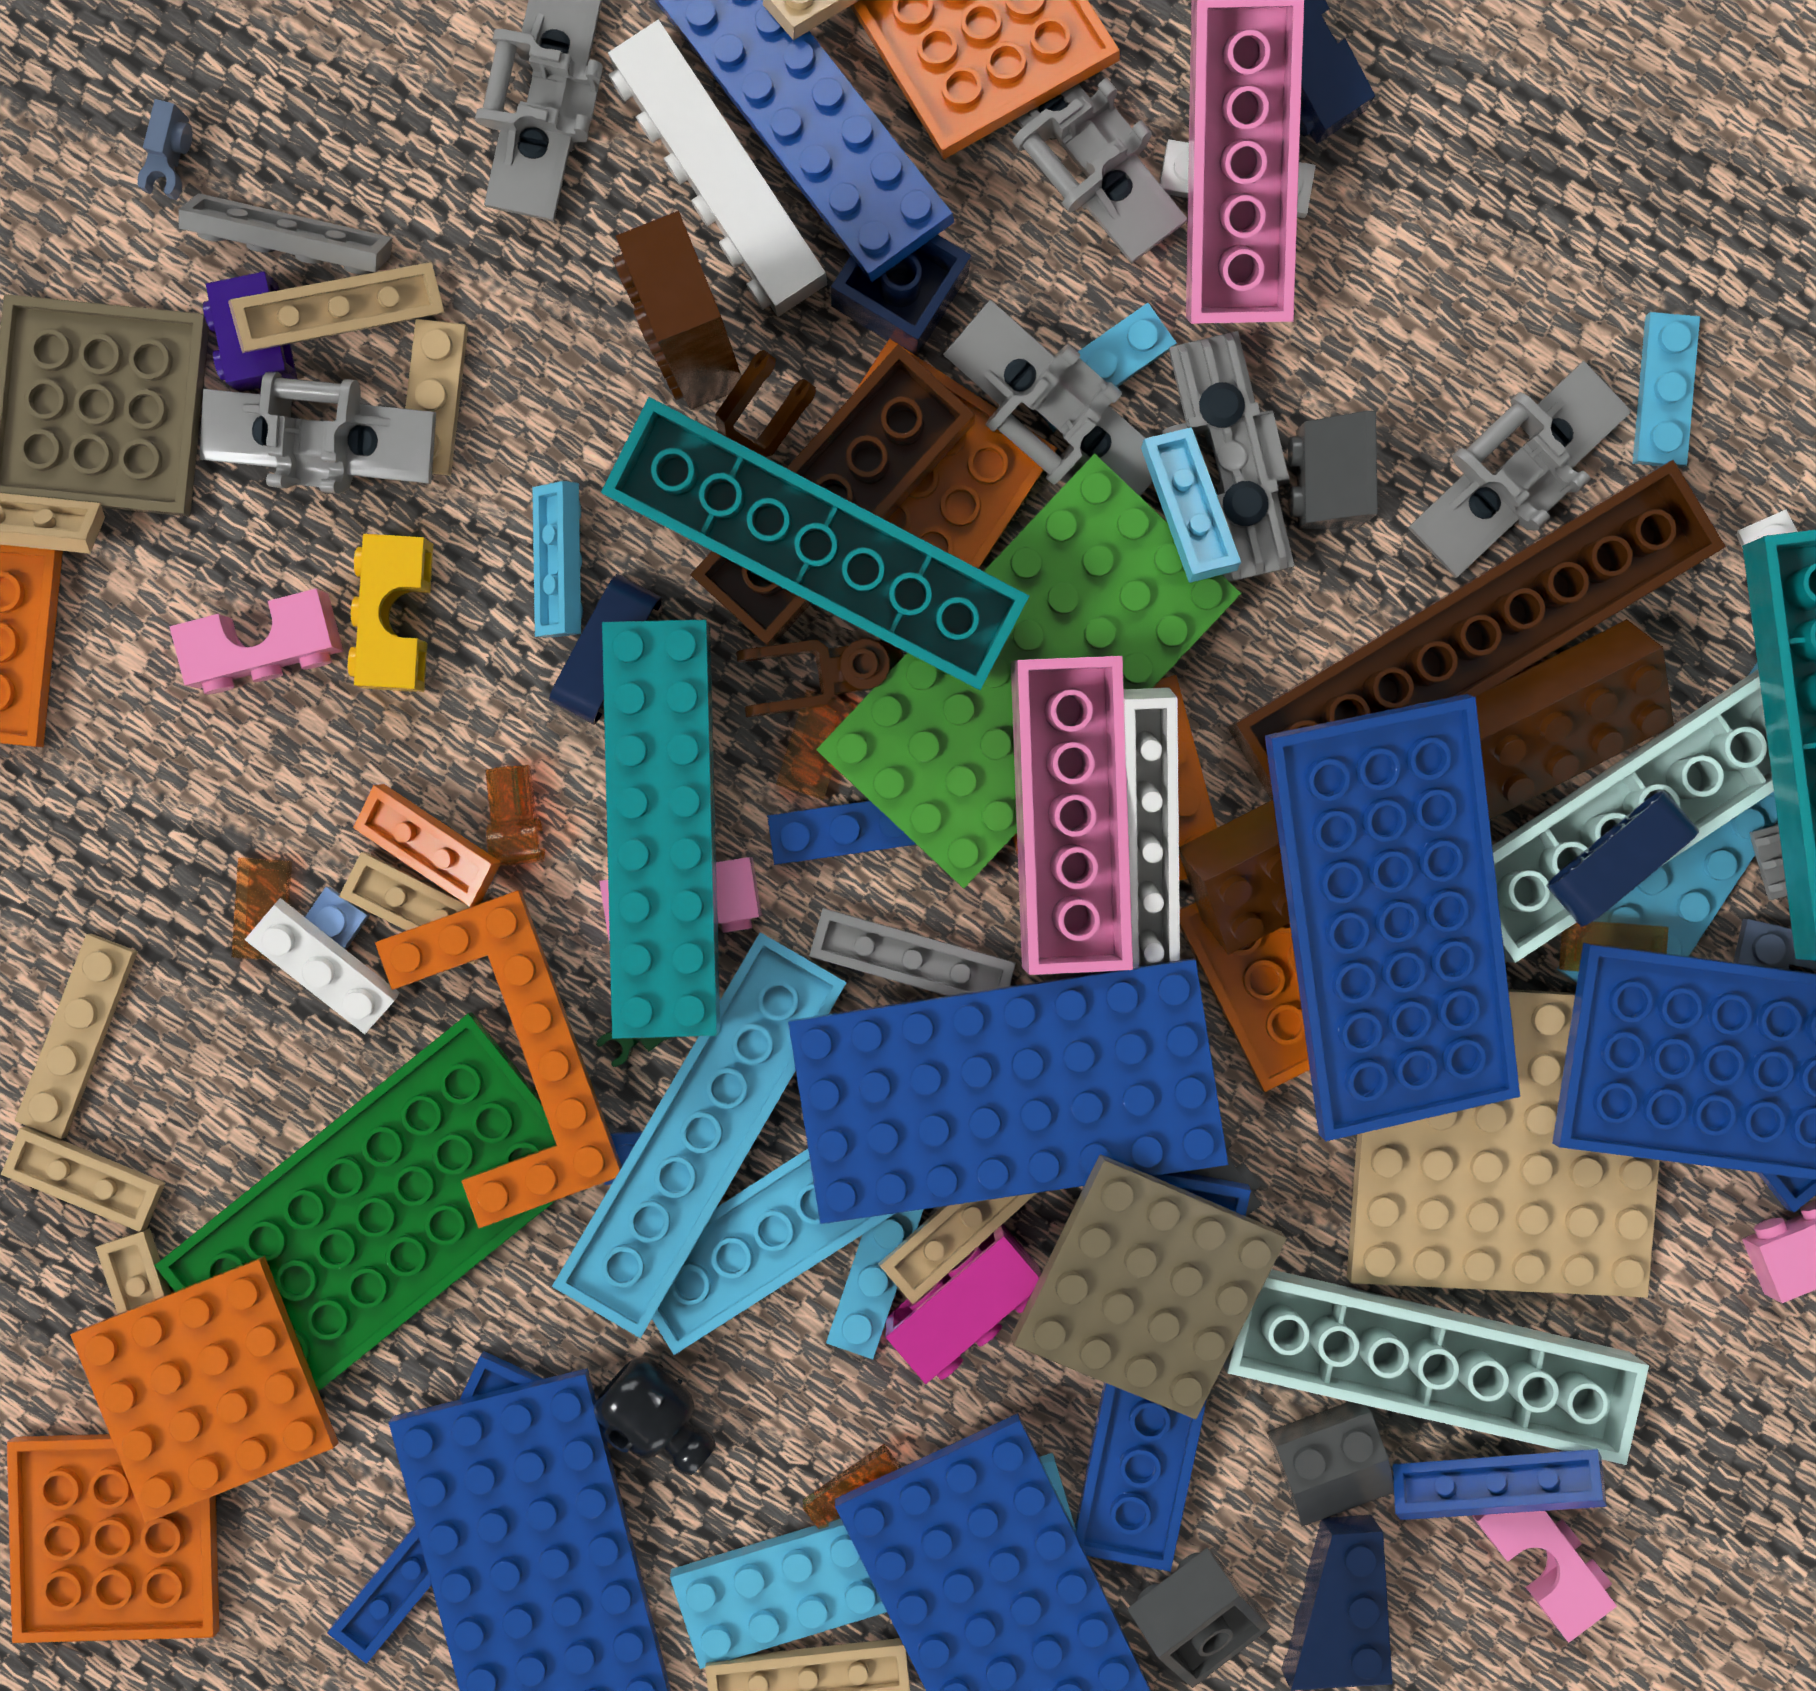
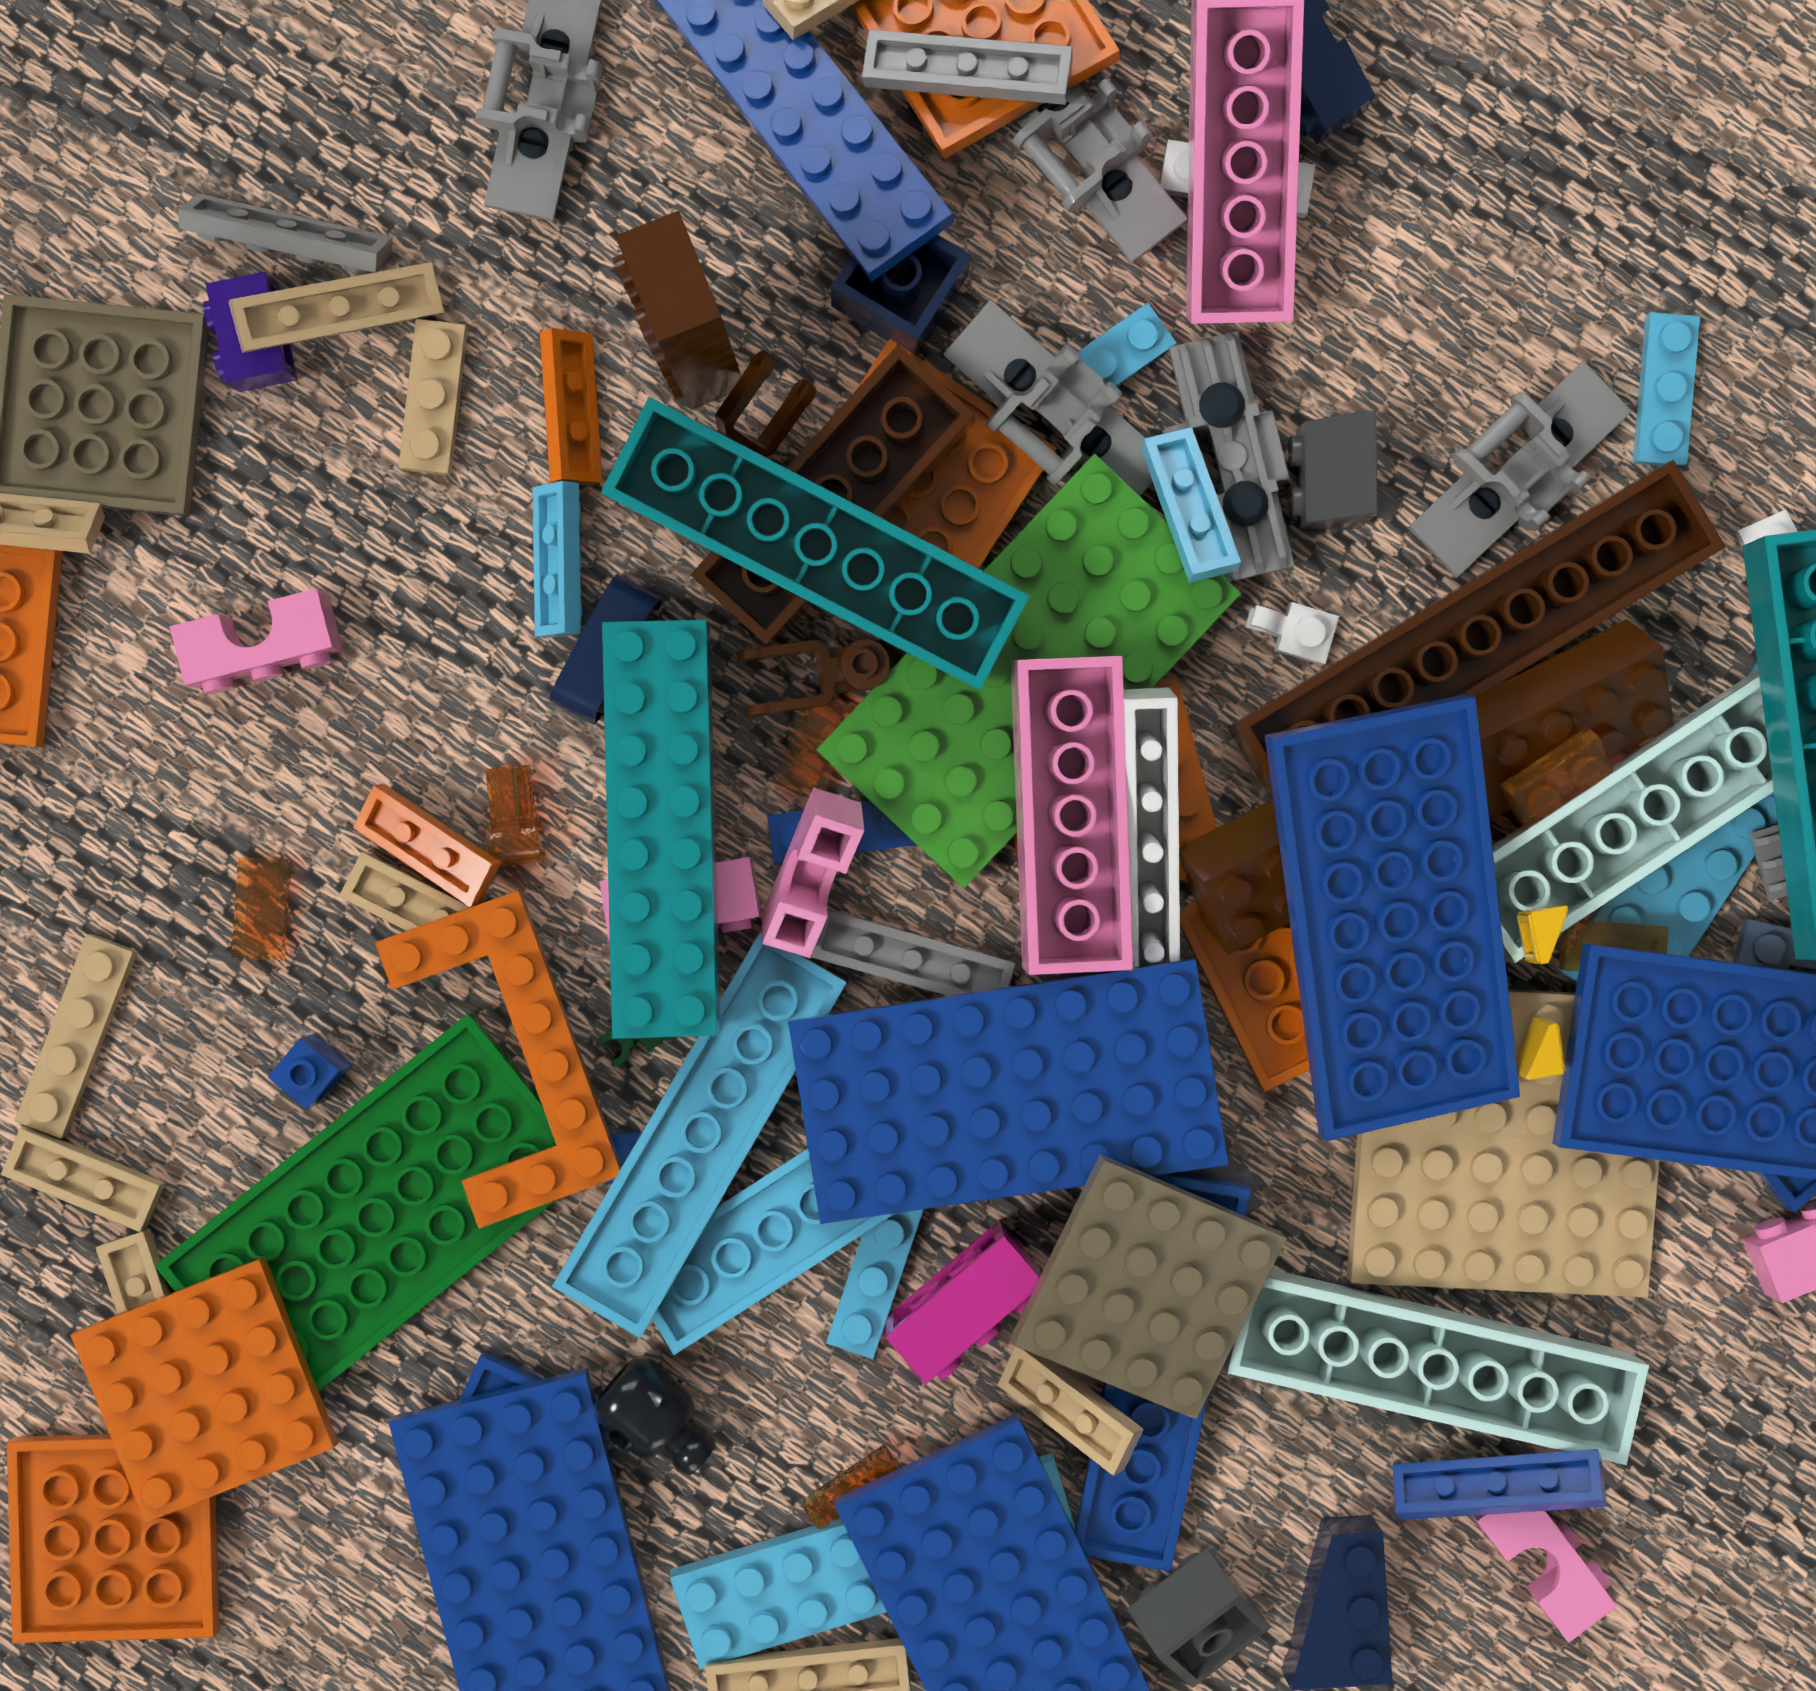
(164, 141): sand blue plate -> none
(310, 1071): none -> blue brick
(313, 452): light grey piece -> none
(322, 966): white plate -> none
(337, 917): light blue plate -> none
(384, 1599): blue plate -> none
(388, 570): yellow arch -> none
(571, 406): none -> orange plate
(717, 169): white brick -> none
(800, 894): none -> bright pink arch
(945, 1242): tan plate -> none
(967, 66): none -> light grey plate
(1071, 1409): none -> tan plate
(1300, 632): none -> white plate
(1332, 1461): dark grey slope -> none
(1540, 931): none -> yellow slope
(1541, 1050): none -> yellow slope
(1557, 777): none -> clear orange plate
(1622, 858): dark blue beam -> none

